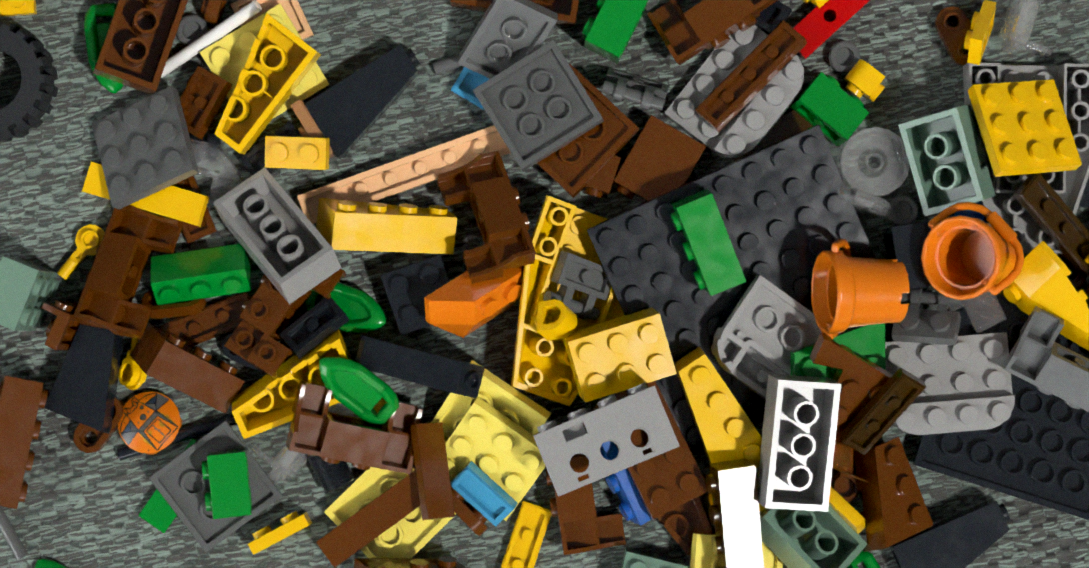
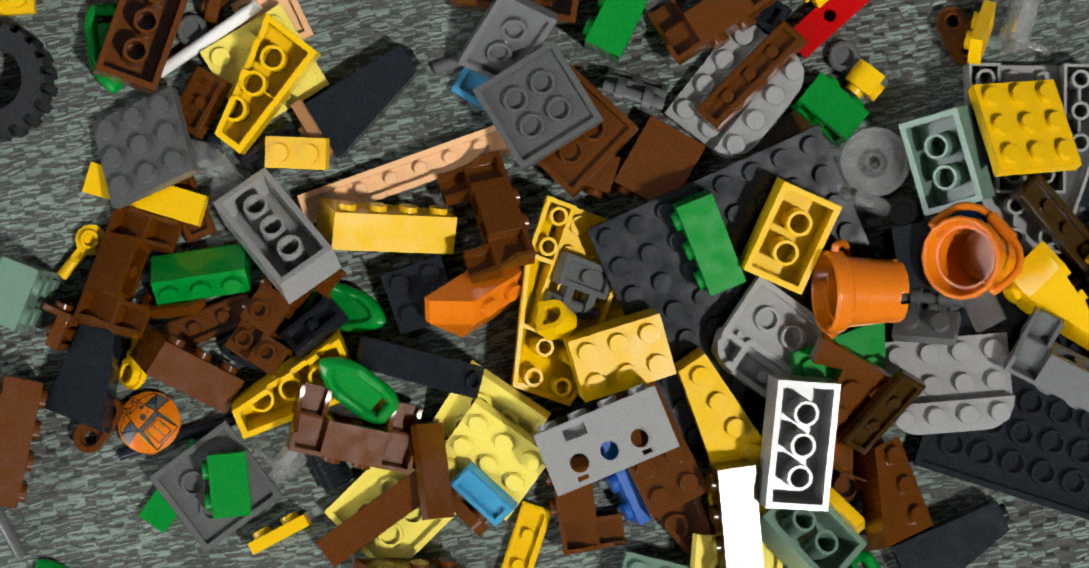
(789, 235): none -> yellow brick

